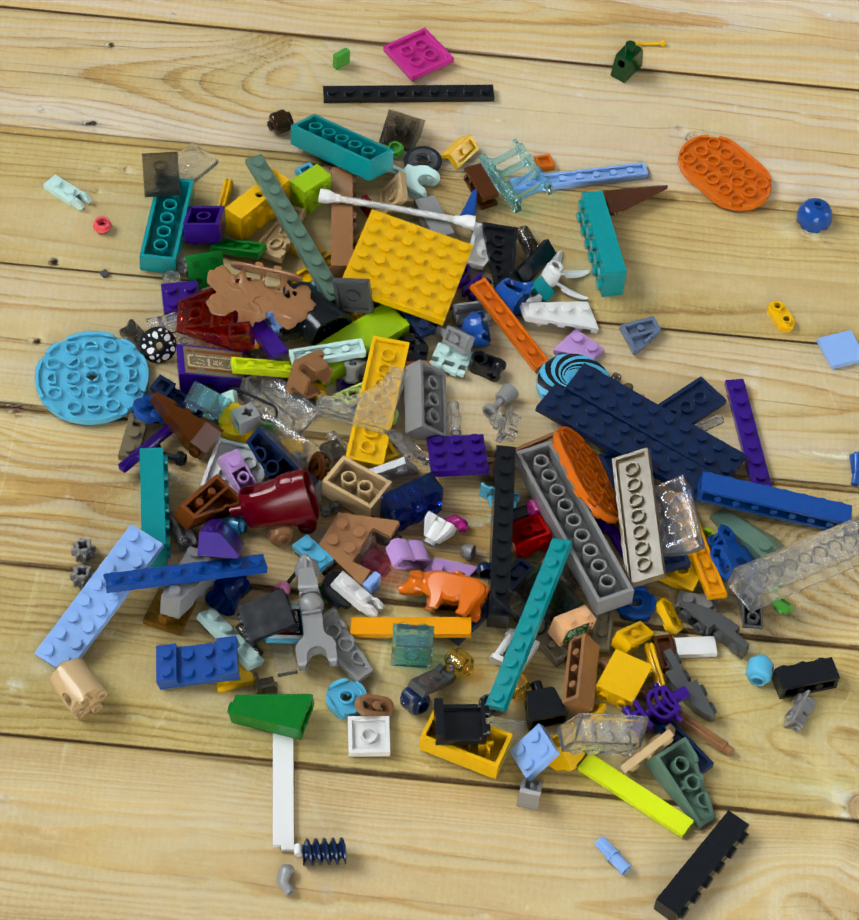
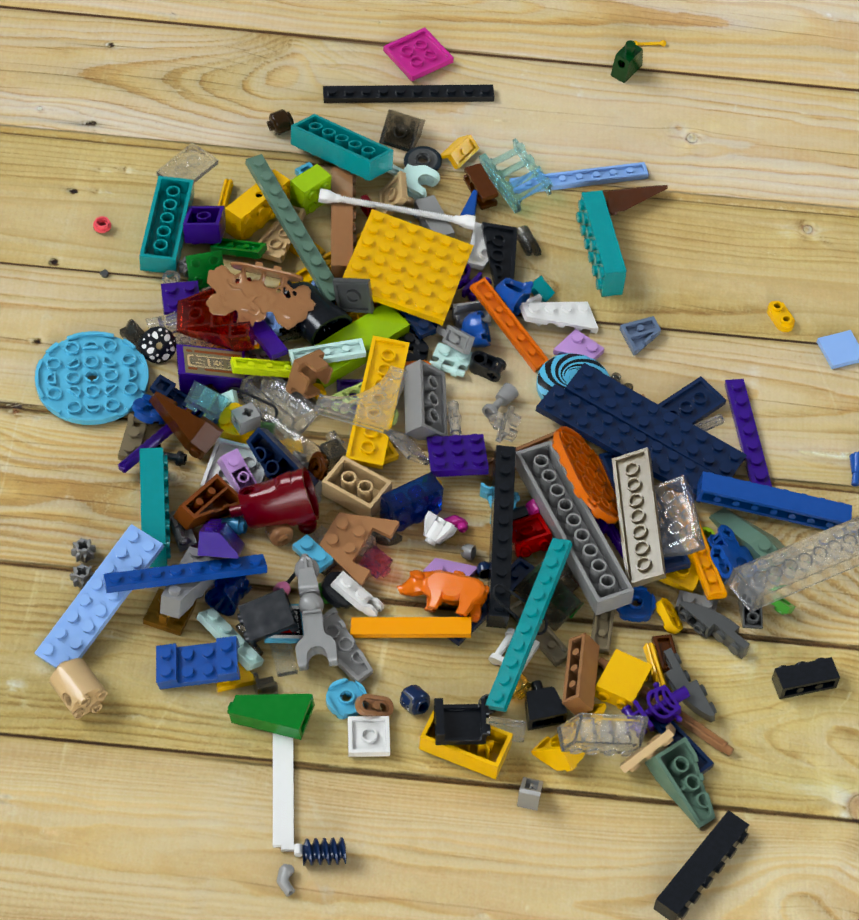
(66, 192): light aqua hinge -> none
(161, 174): clear smoke tile -> none
(326, 509): dark grey piece -> none
(341, 58): bright green tile -> none
(355, 370): light grey connector -> none
(372, 583): light blue tile -> none
(396, 468): light grey wing -> none
(398, 149): bright green plate -> none
(408, 554): lavender brick -> none
(412, 645): clear light blue brick -> none
(432, 681): dark grey plate -> none
(459, 662): clear yellow head -> none
(534, 752): light blue plate -> none
(535, 261): black tile -> none
(545, 162): orange tile -> none
(554, 270): white plant -> none
(571, 625): light nougat brick -> none
(613, 855): light blue axle -> none
(631, 637): yellow plate -> none
(636, 795): neon yellow tile -> none
(696, 647): white tile -> none
(725, 173): orange plate -> none
(759, 670): medium azure head -> none
(802, 704): light grey hinge -> none
(814, 215): blue cylinder -> none

